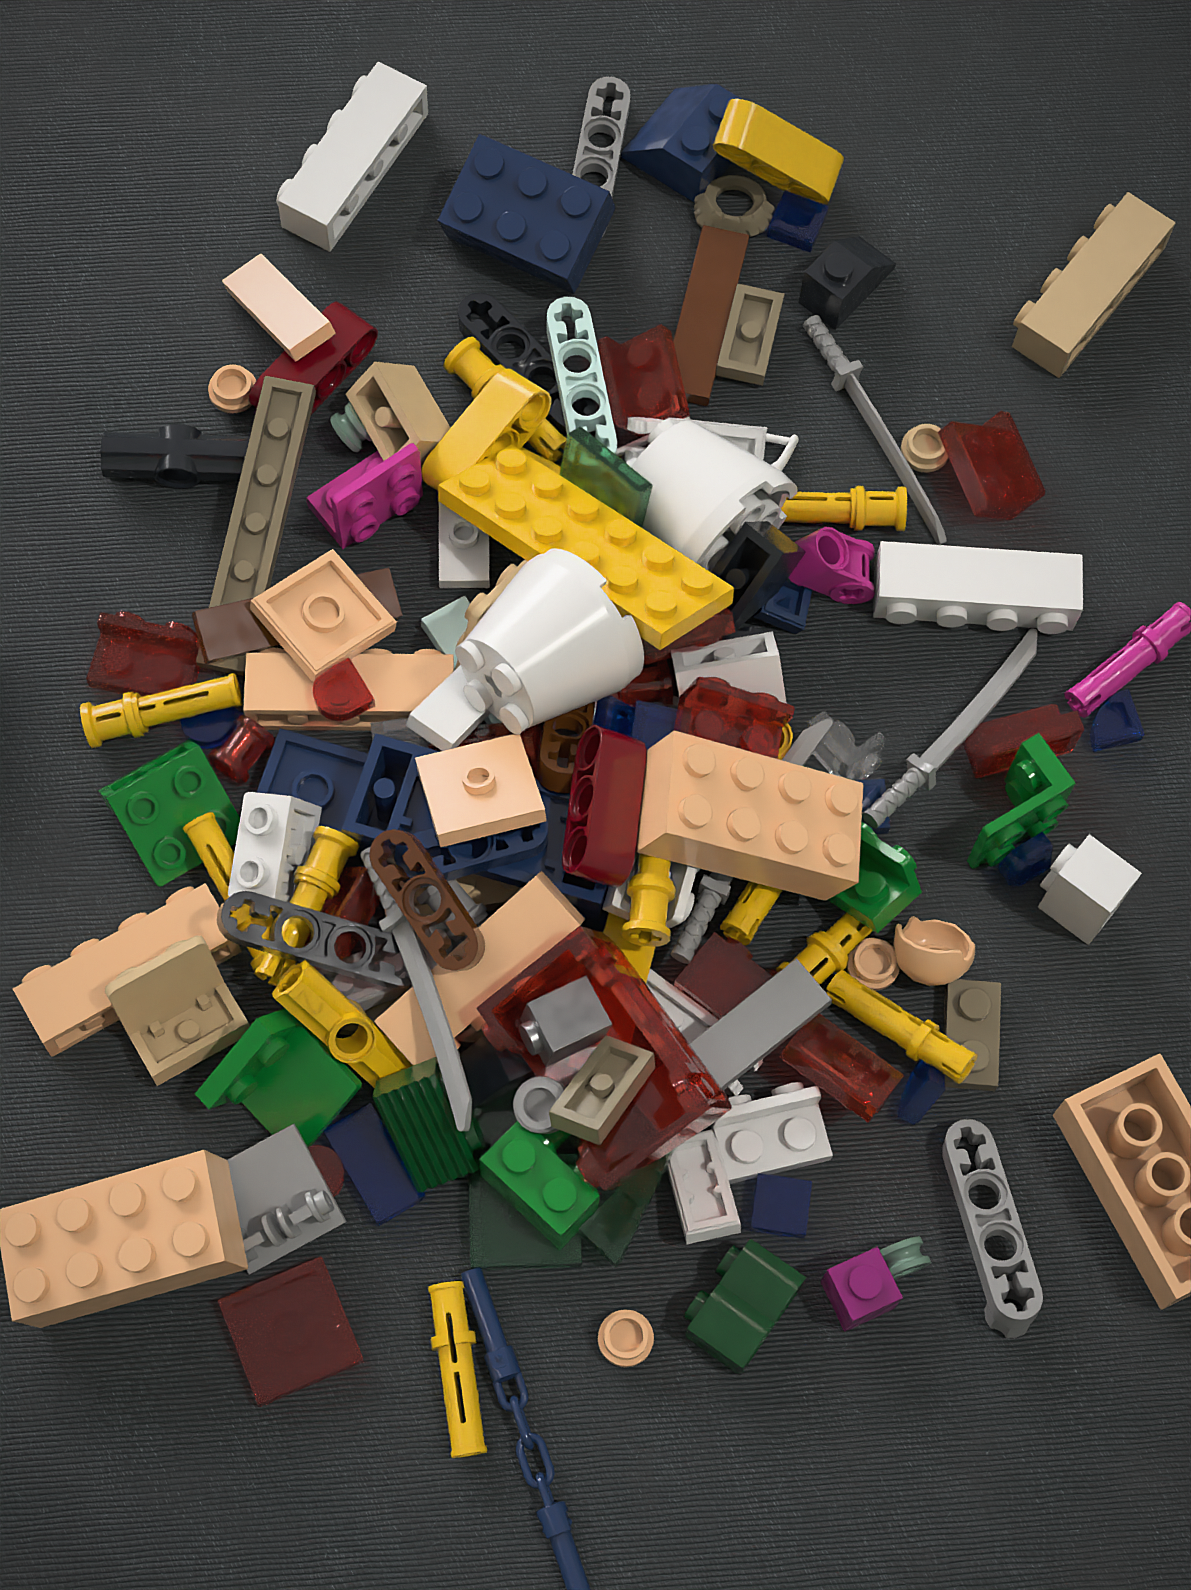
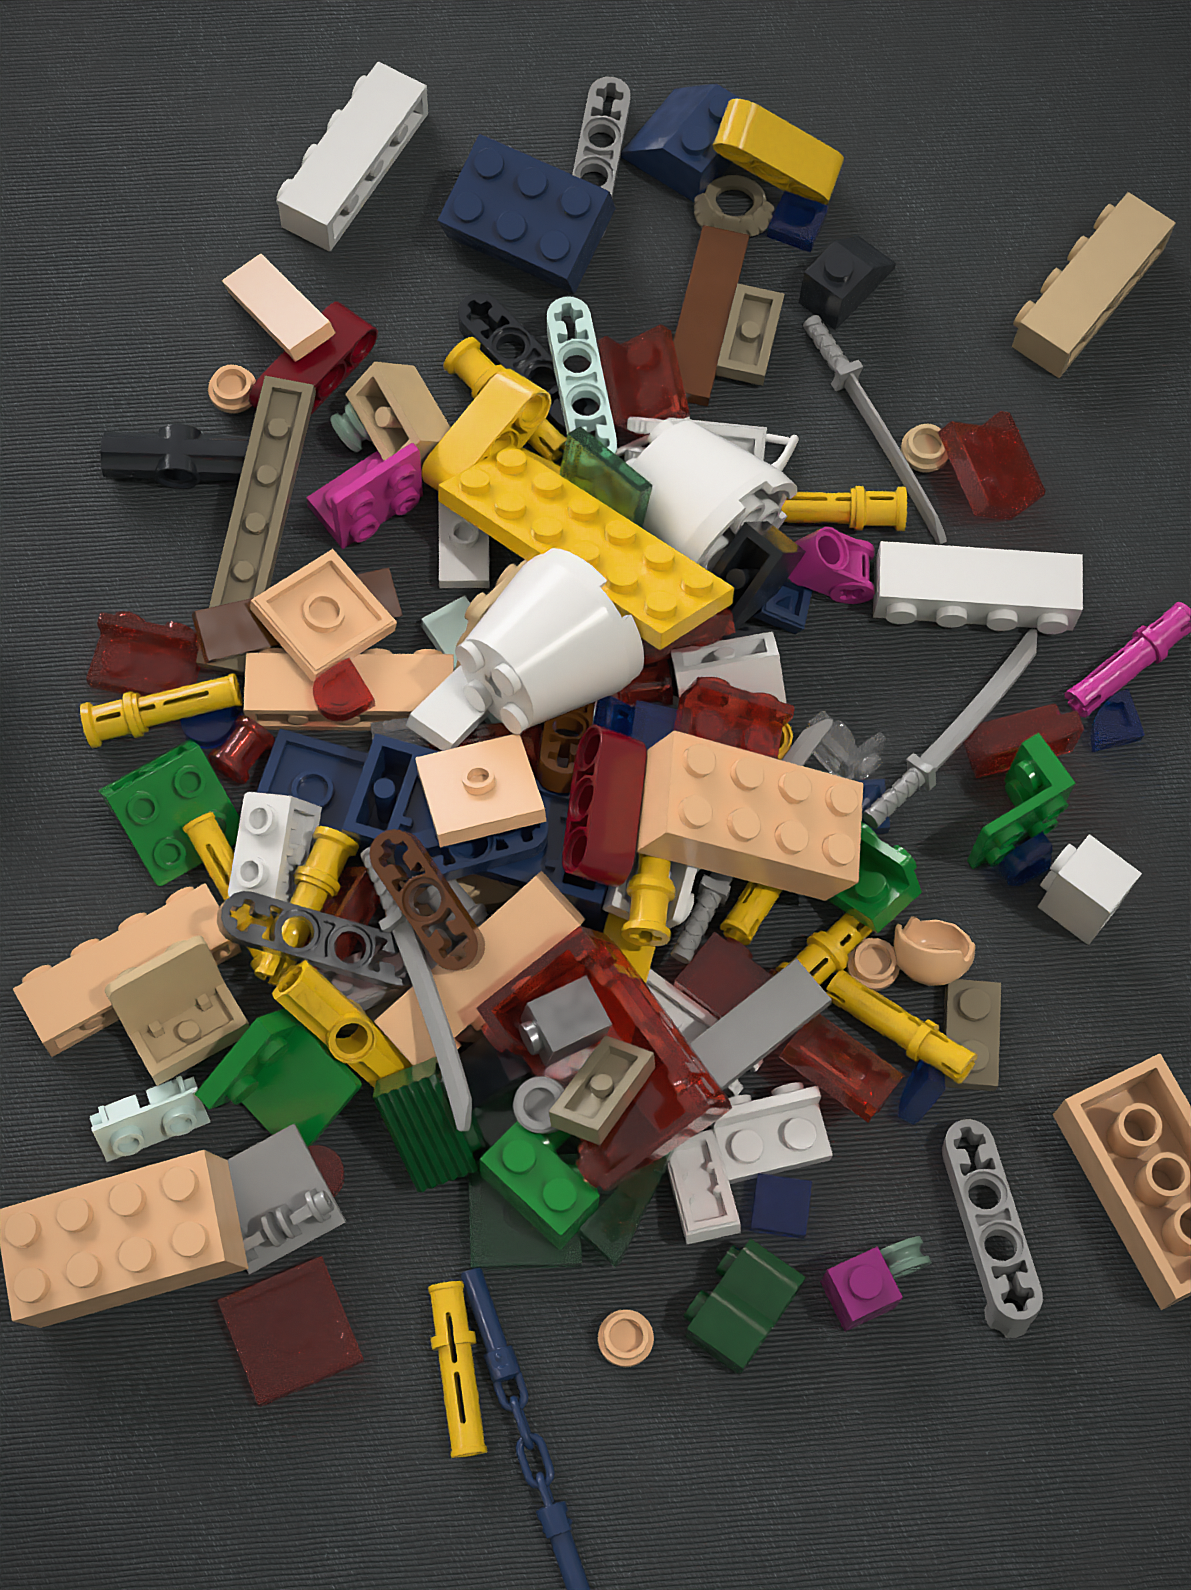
(126, 1128): none -> light aqua hinge
(373, 1164): clear blue tile -> none

